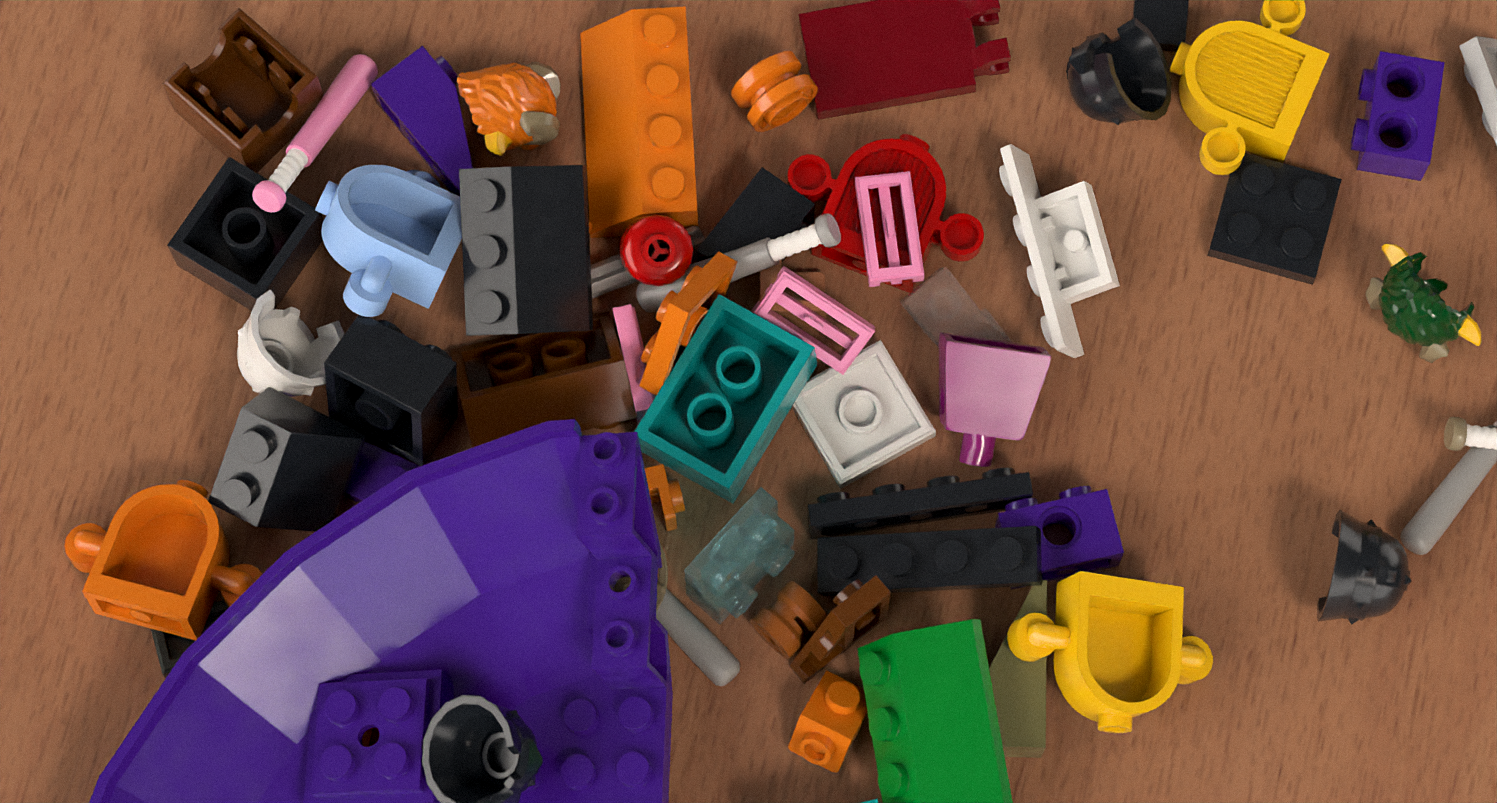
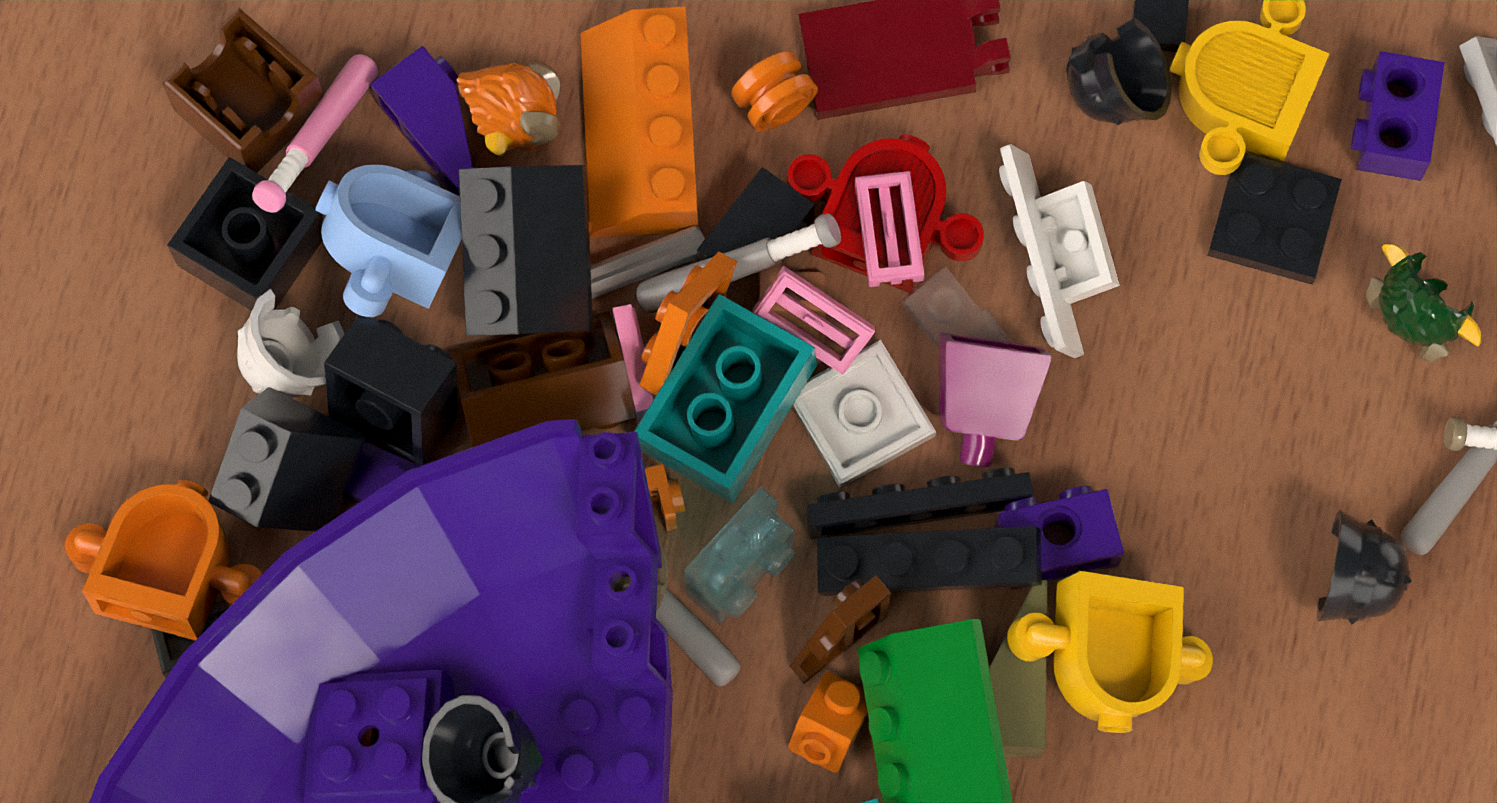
(647, 231): red head -> none
(788, 619): dark orange wheel -> none

